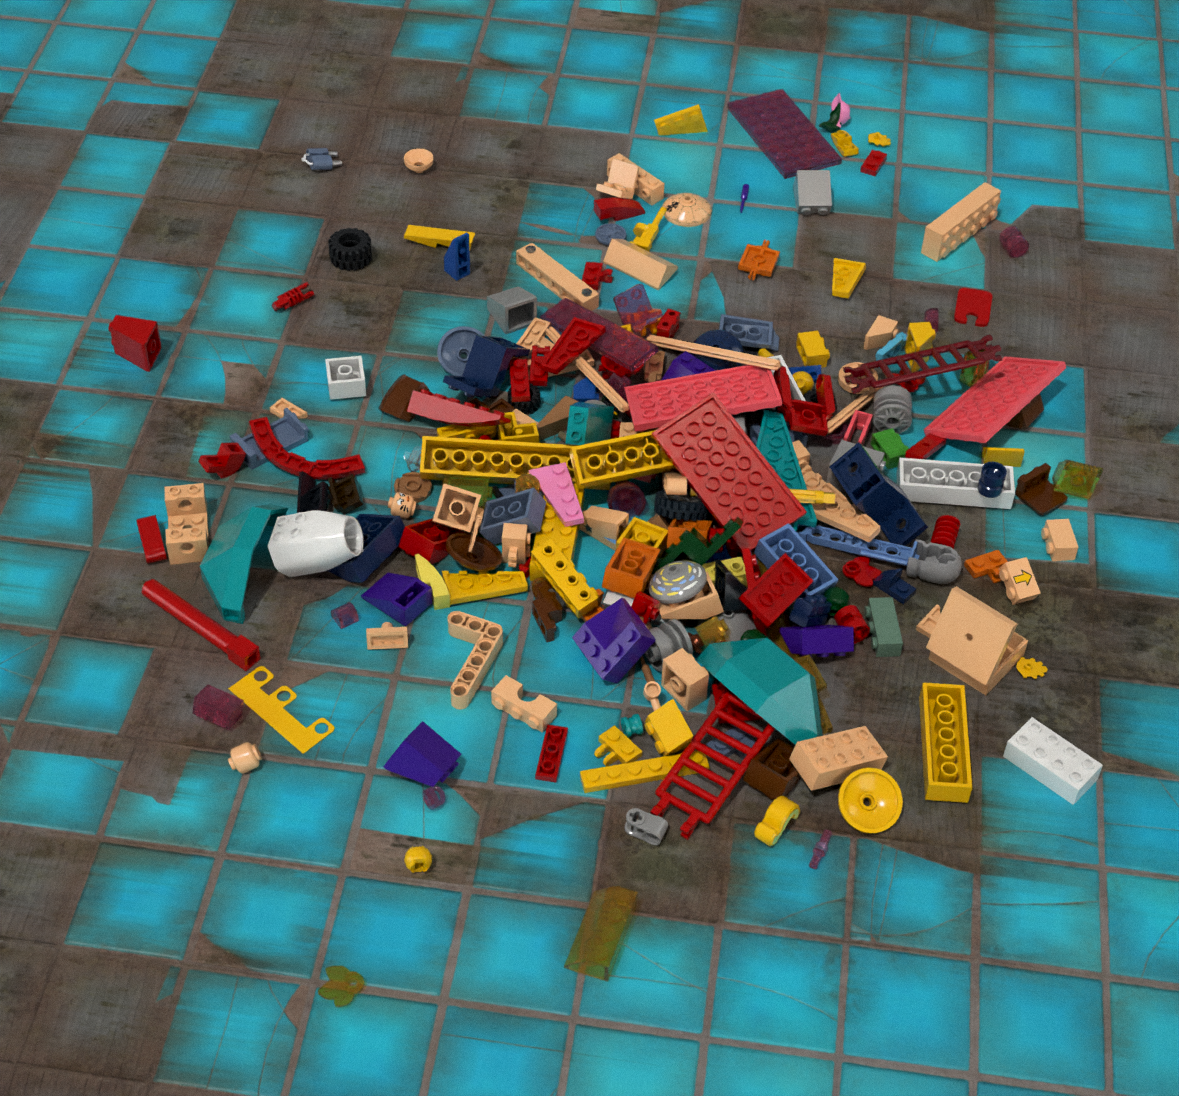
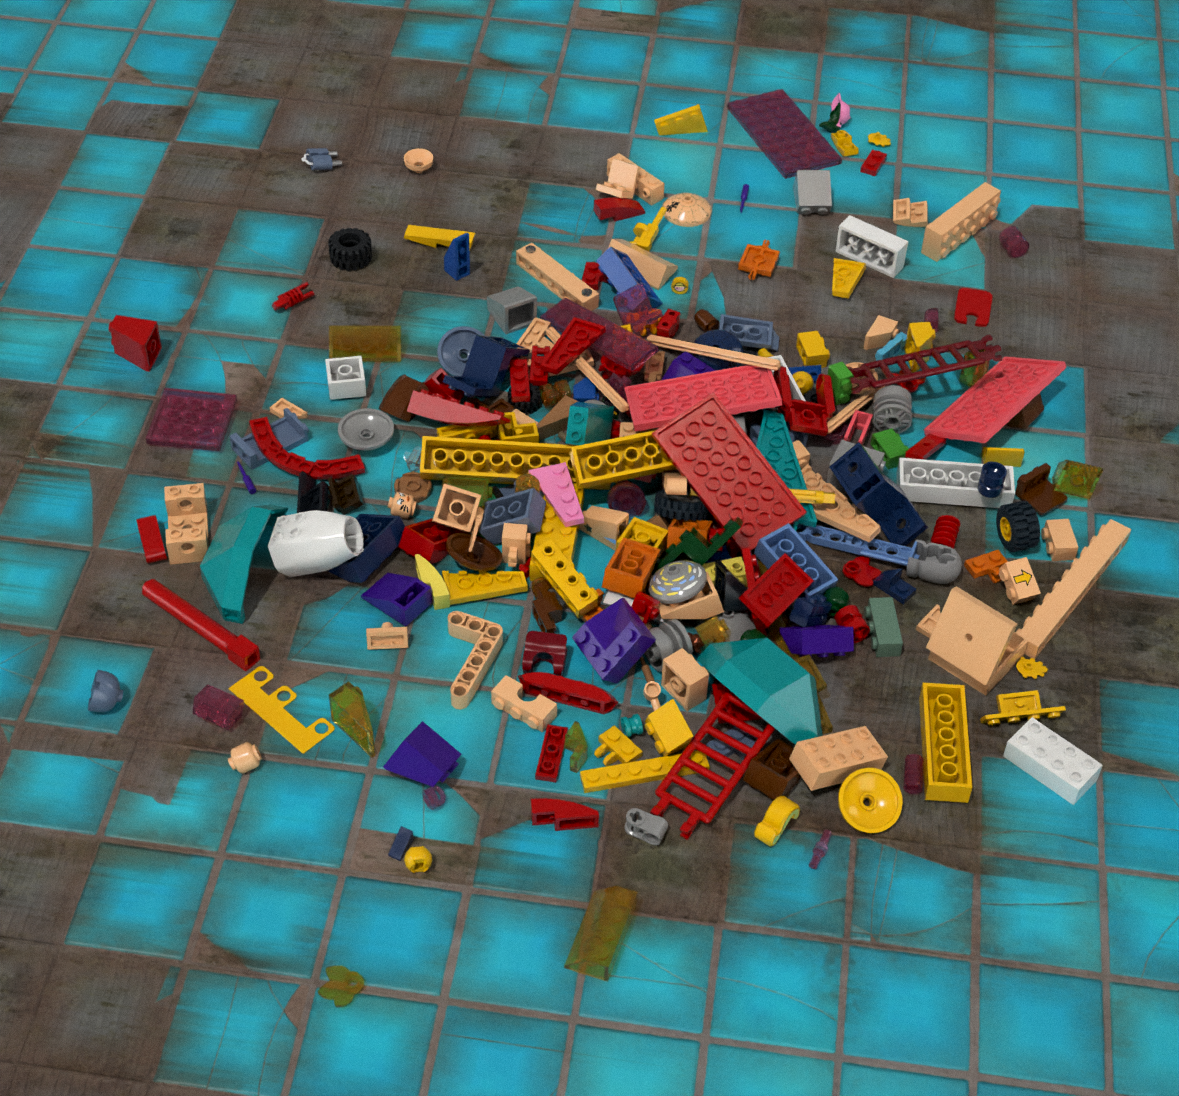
(104, 692): none -> sand blue cylinder
(191, 419): none -> clear pink plate
(226, 462): red brick -> none
(247, 480): none -> dark purple piece
(345, 615): clear pink brick -> none
(351, 716): none -> clear yellow slope
(365, 429): none -> light grey dish
(370, 342): none -> clear yellow slope
(401, 843): none -> dark blue piece
(436, 385): none -> red arch
(545, 647): none -> dark red piece
(552, 394): none -> clear orange wheel
(563, 814): none -> red slope
(568, 691): none -> red brick
(577, 744): none -> clear yellow slope
(609, 231): sand blue wheel -> none
(624, 274): none -> blue slope
(679, 285): none -> yellow tile
(706, 320): none -> reddish brown brick
(841, 382): none -> bright green brick
(871, 246): none -> white brick
(910, 213): none -> light nougat slope
(913, 773): none -> clear pink piece
(1018, 526): none -> black wheel
(1020, 705): none -> yellow bracket
(1073, 586): none -> light nougat brick

